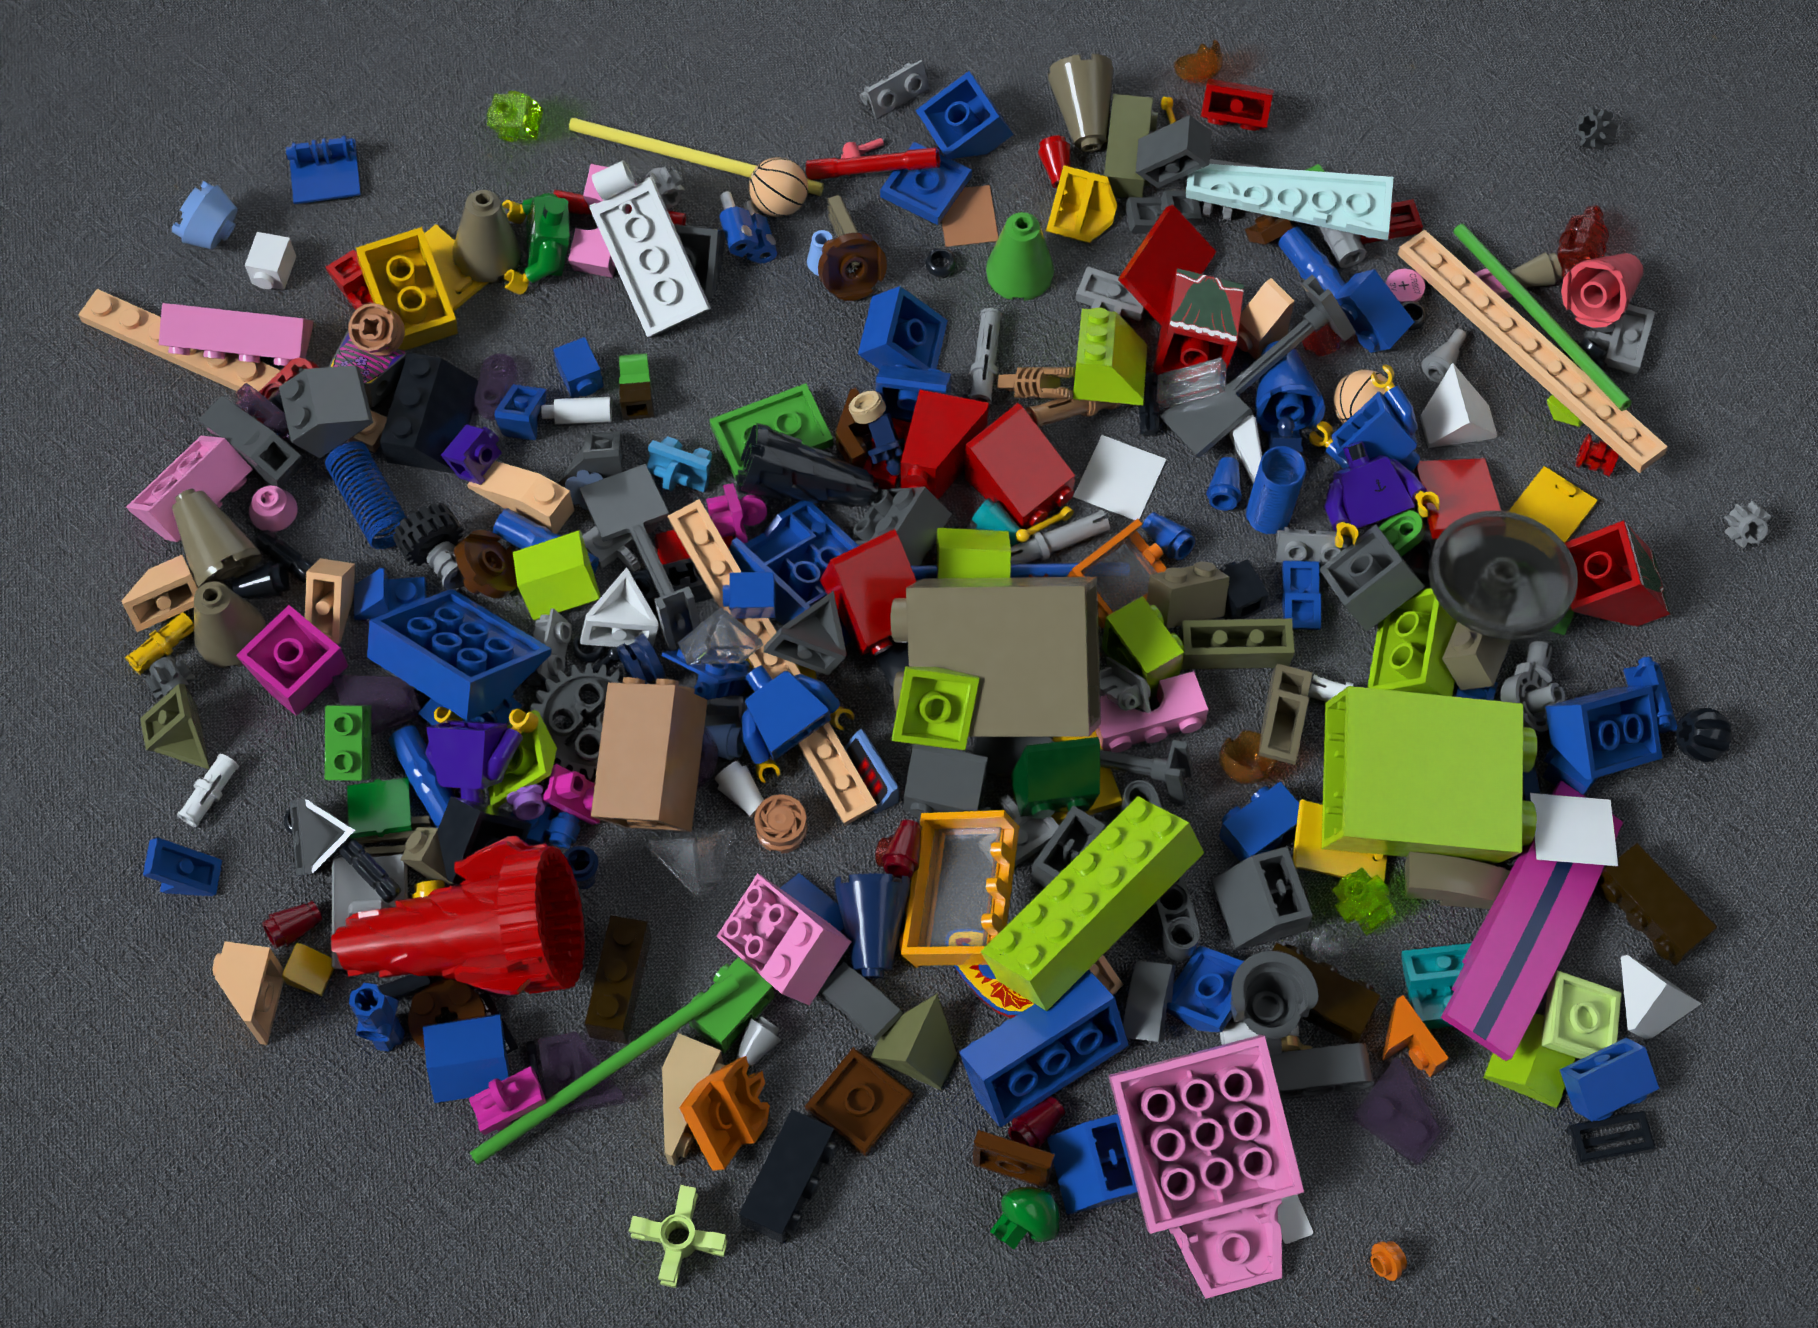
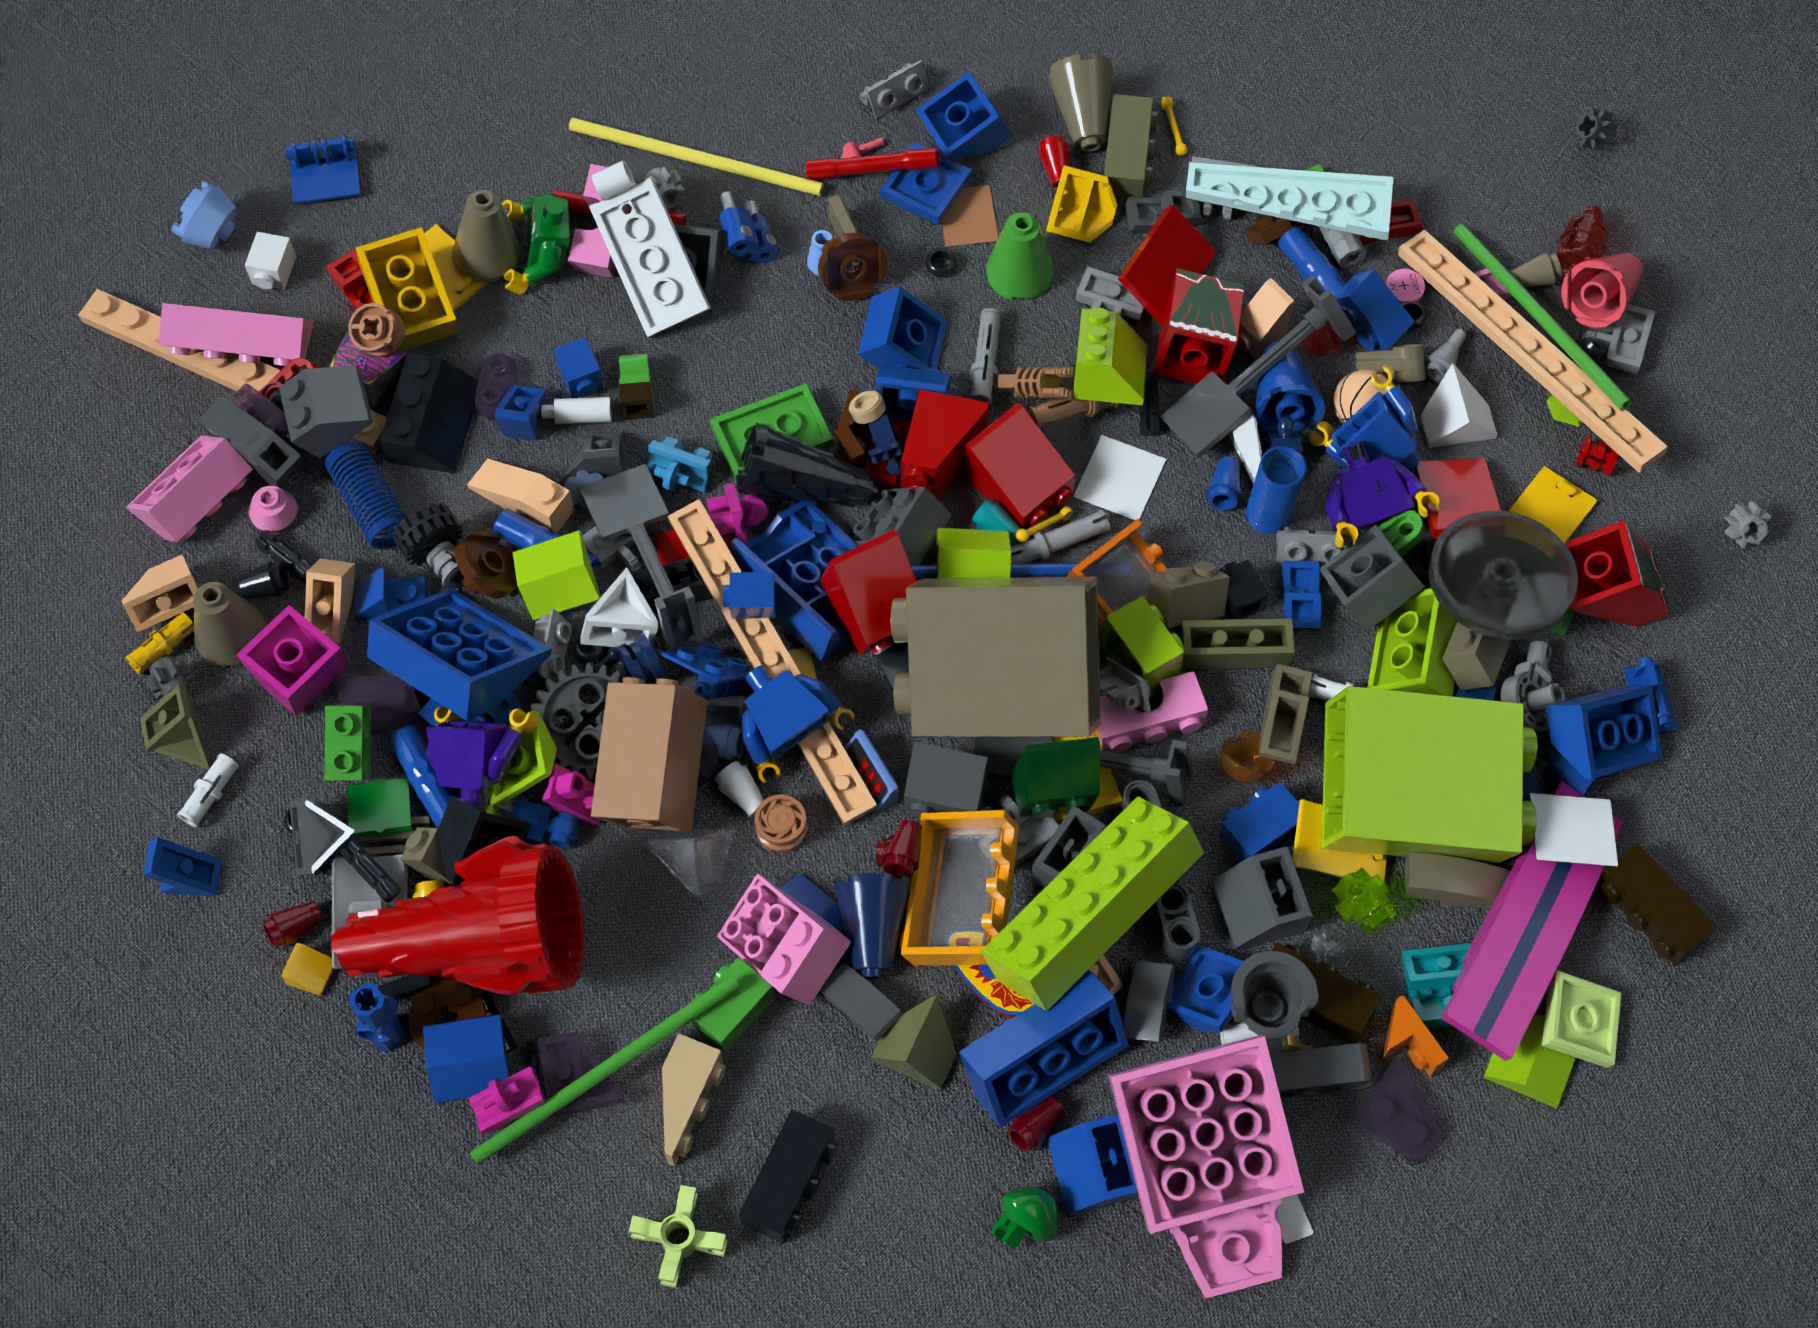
(211, 539): dark tan cone -> none
(252, 983): light nougat slope -> none
(472, 453): dark purple brick -> none
(514, 116): clear neon green brick -> none
(527, 802): medium lavender plate -> none
(583, 864): dark blue cone -> none
(618, 979): dark brown brick -> none
(719, 641): clear slope -> none
(726, 1112): orange plate -> none
(758, 1040): light grey cone -> none
(778, 187): light nougat piece -> none
(811, 638): dark grey slope -> none
(859, 1101): reddish brown tile -> none
(935, 707): lime slope -> none
(1012, 1159): reddish brown tile -> none
(1170, 536): blue cone -> none
(1173, 151): dark grey brick -> none
(1191, 383): clear tile -> none
(1200, 65): clear orange hair -> none
(1237, 104): red brick -> none
(1388, 1260): orange plate -> none
(1405, 360): none -> dark tan piece
(1579, 1145): black tile -> none
(1609, 1079): blue brick -> none
(1651, 999): white slope -> none
(1703, 734): black piece -> none

